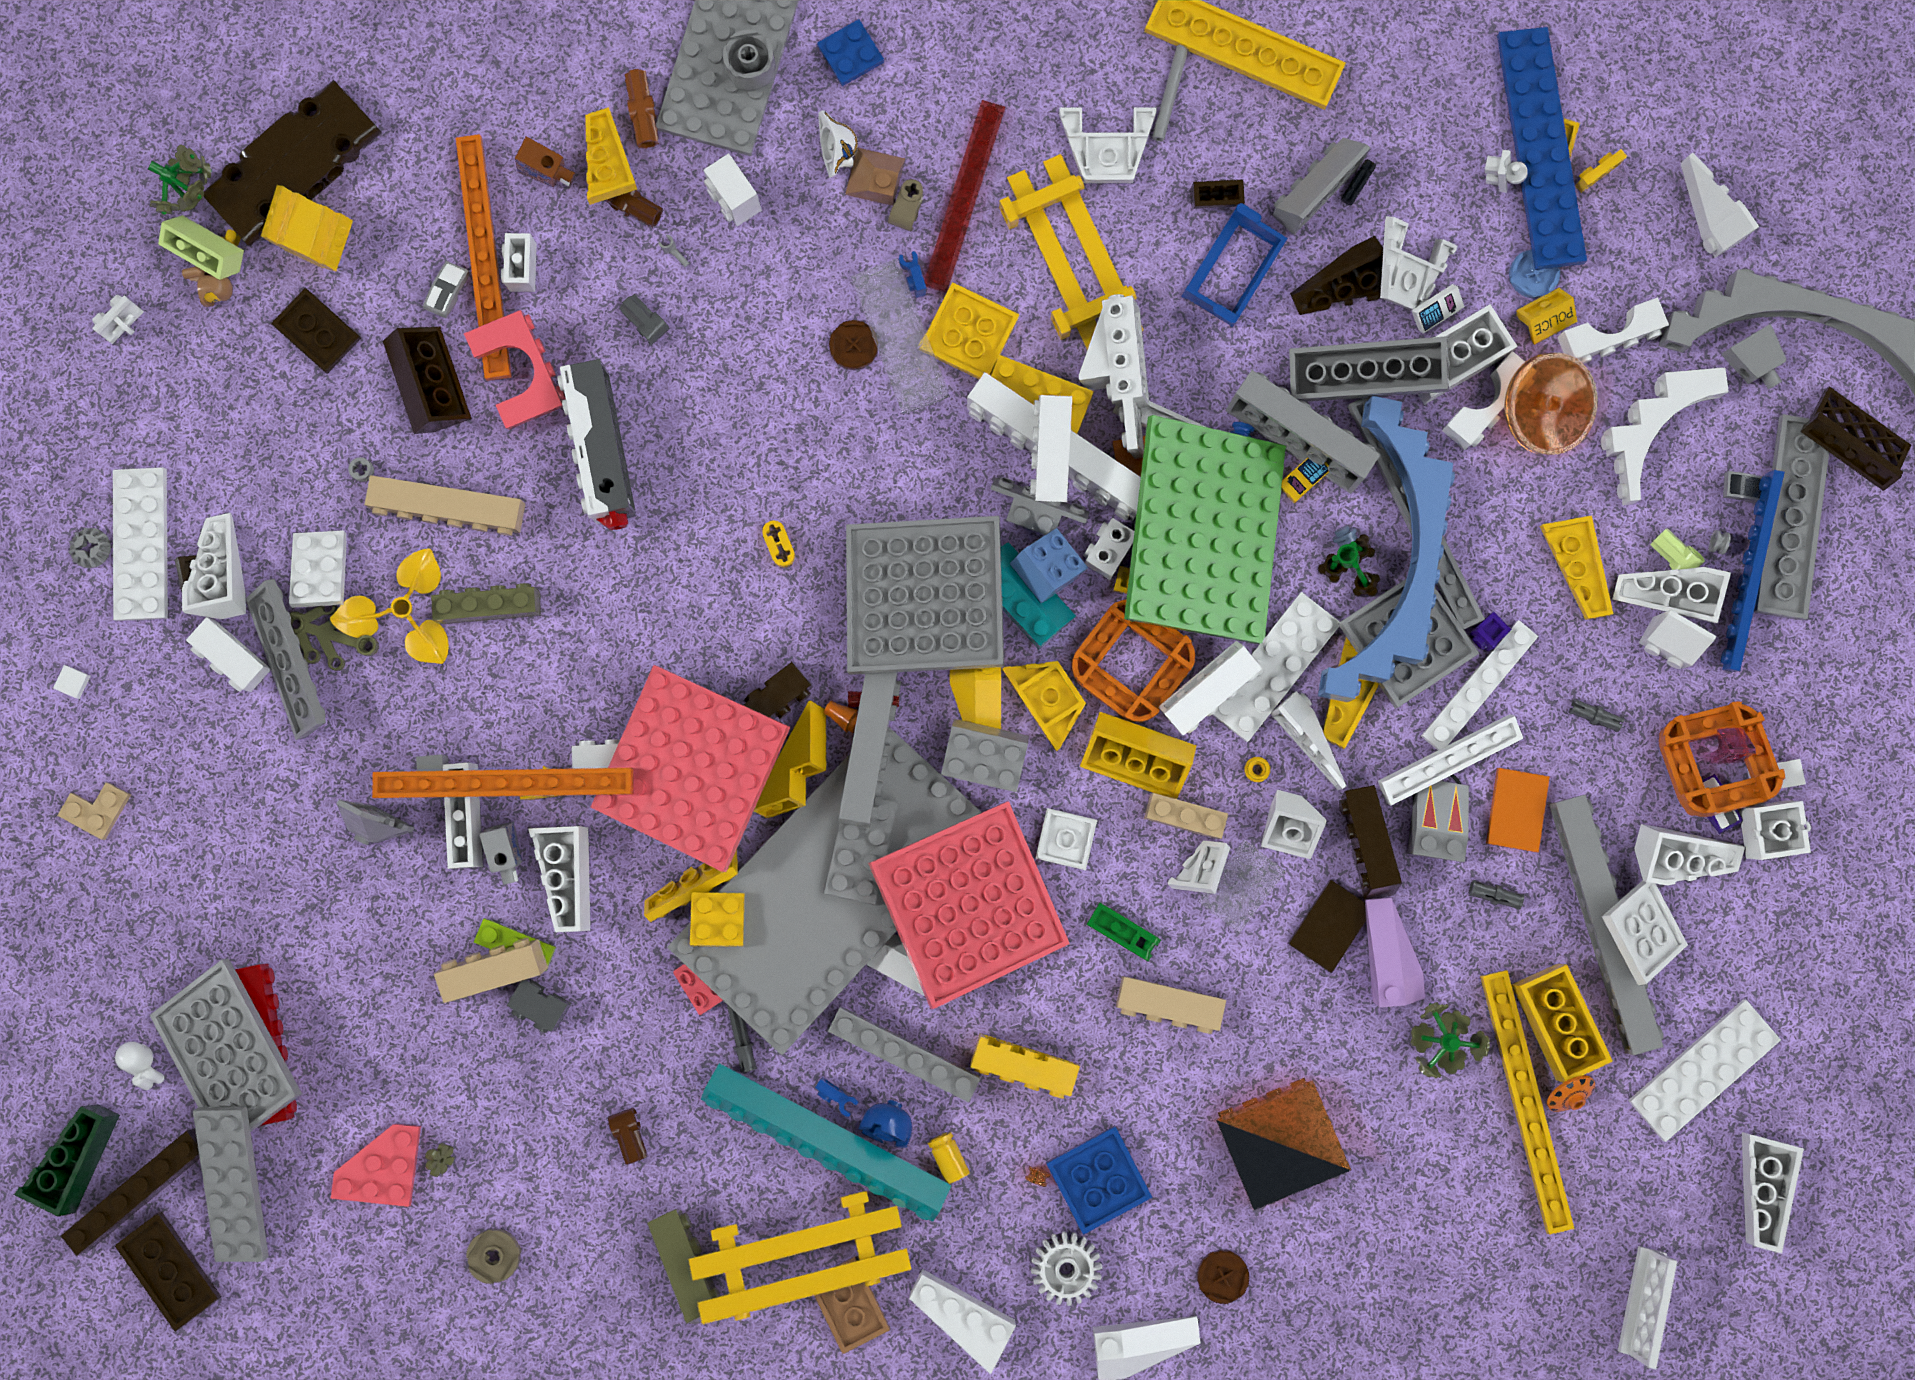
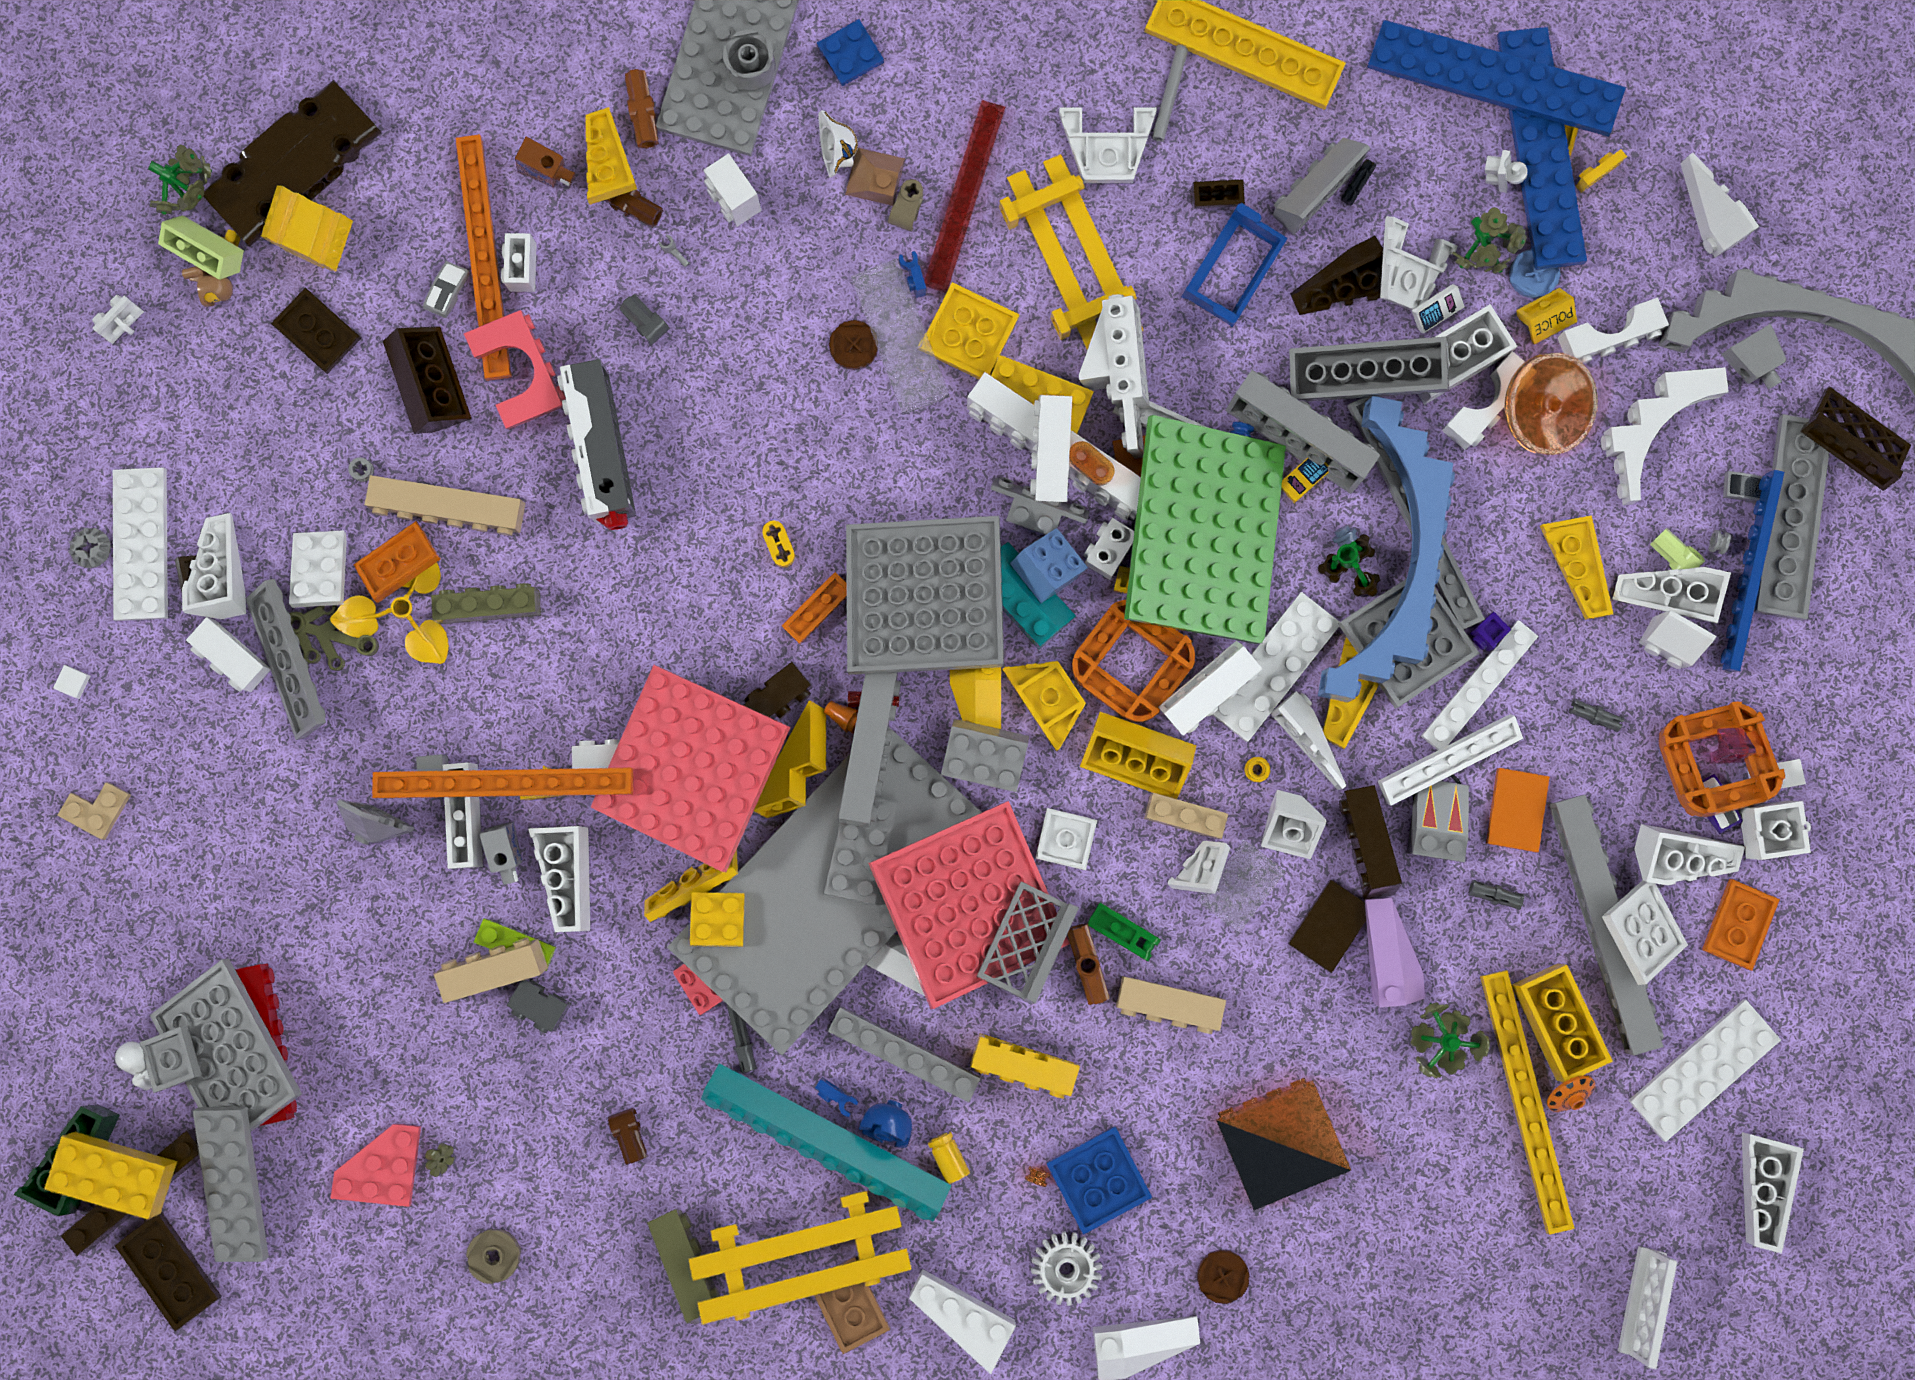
(110, 1175): none -> yellow brick
(170, 1059): none -> light grey plate
(396, 562): none -> orange tile
(816, 608): none -> orange plate
(1049, 949): none -> light grey fence
(1092, 979): none -> dark orange piece
(1093, 461): none -> clear orange plate
(1487, 228): none -> olive plant
(1496, 78): none -> blue plate
(1740, 924): none -> orange tile

